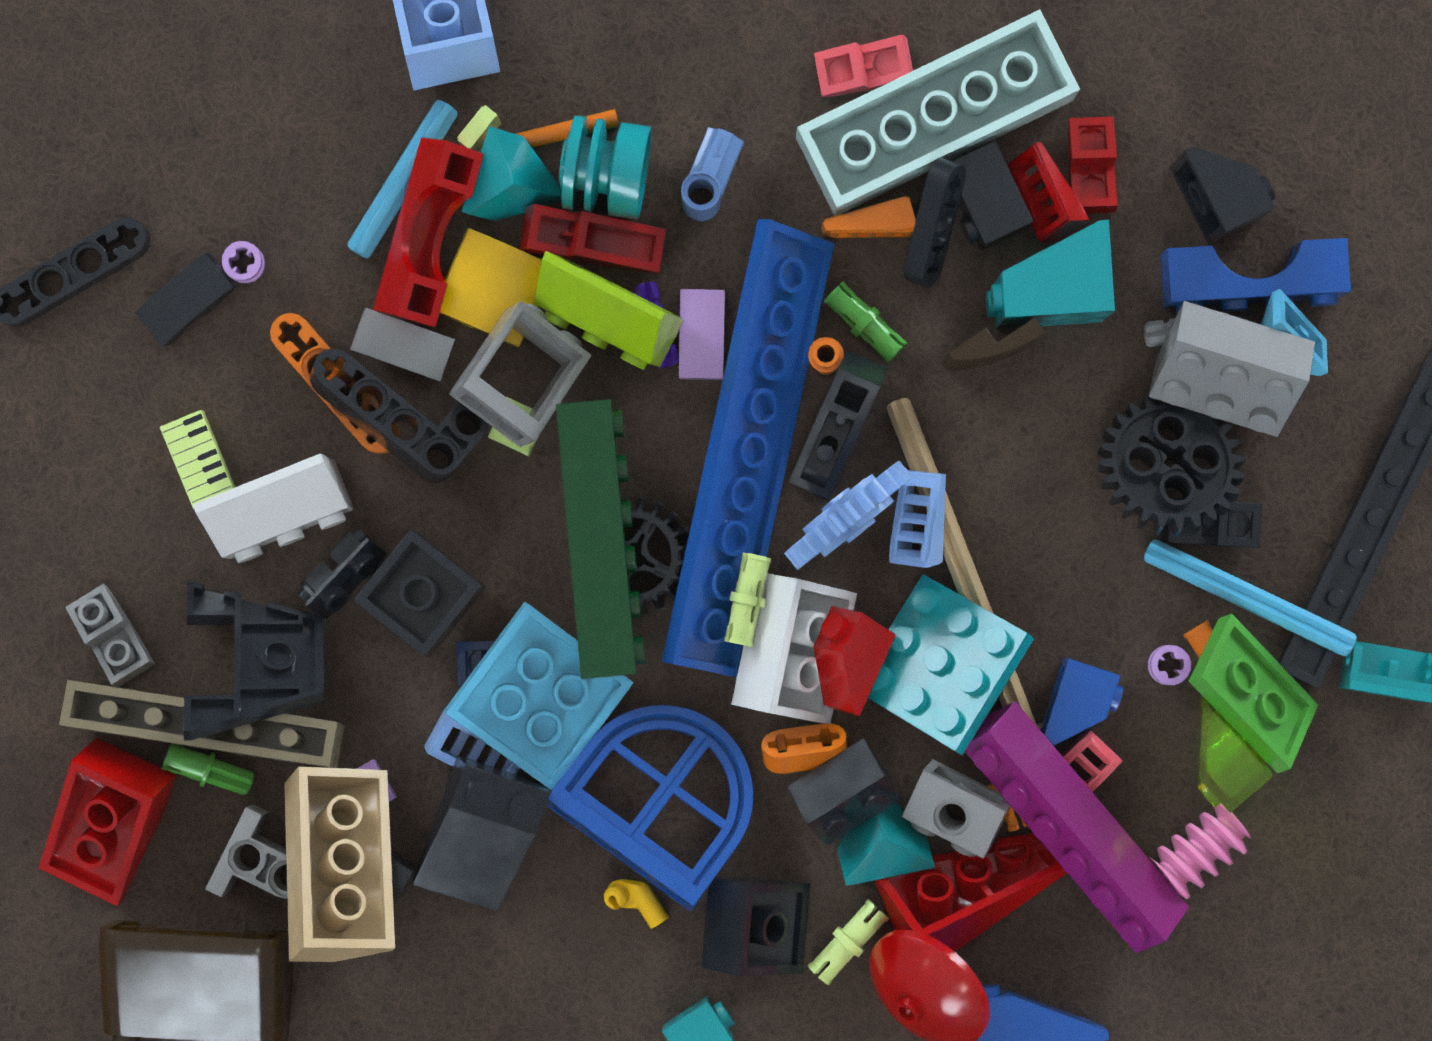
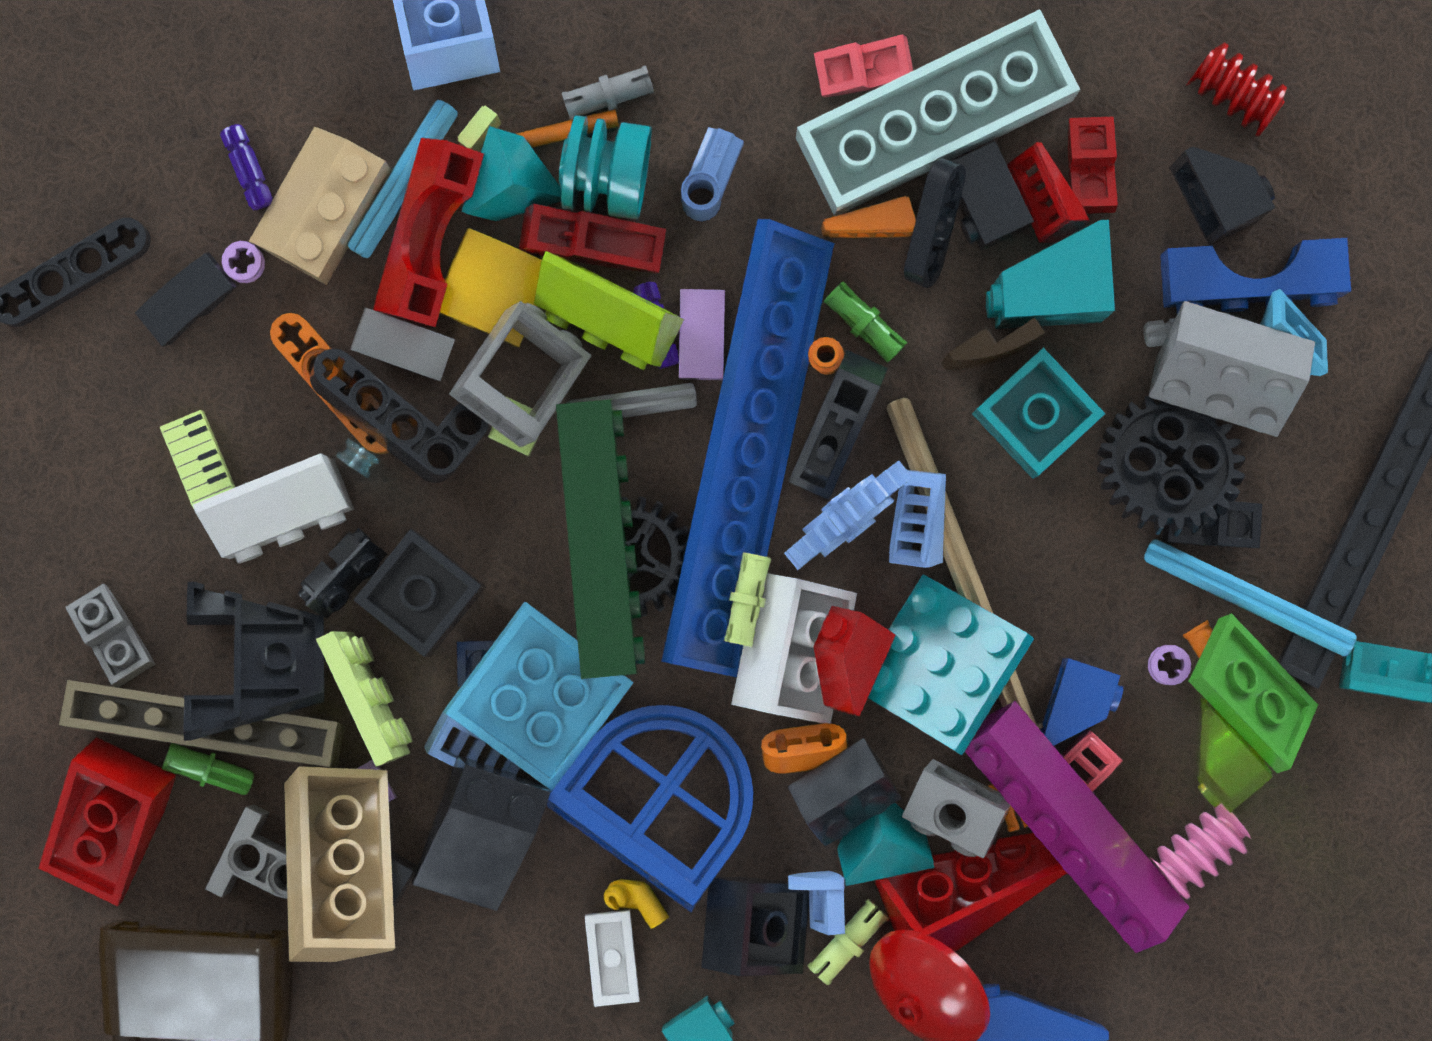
(246, 166): none -> dark purple axle
(321, 204): none -> tan slope
(358, 458): none -> clear light blue bush
(365, 696): none -> yellowish green plate
(608, 92): none -> light grey pin
(612, 958): none -> white plate
(650, 400): none -> light grey axle
(825, 899): none -> light blue tile
(1038, 413): none -> teal brick
(1239, 88): none -> red piece

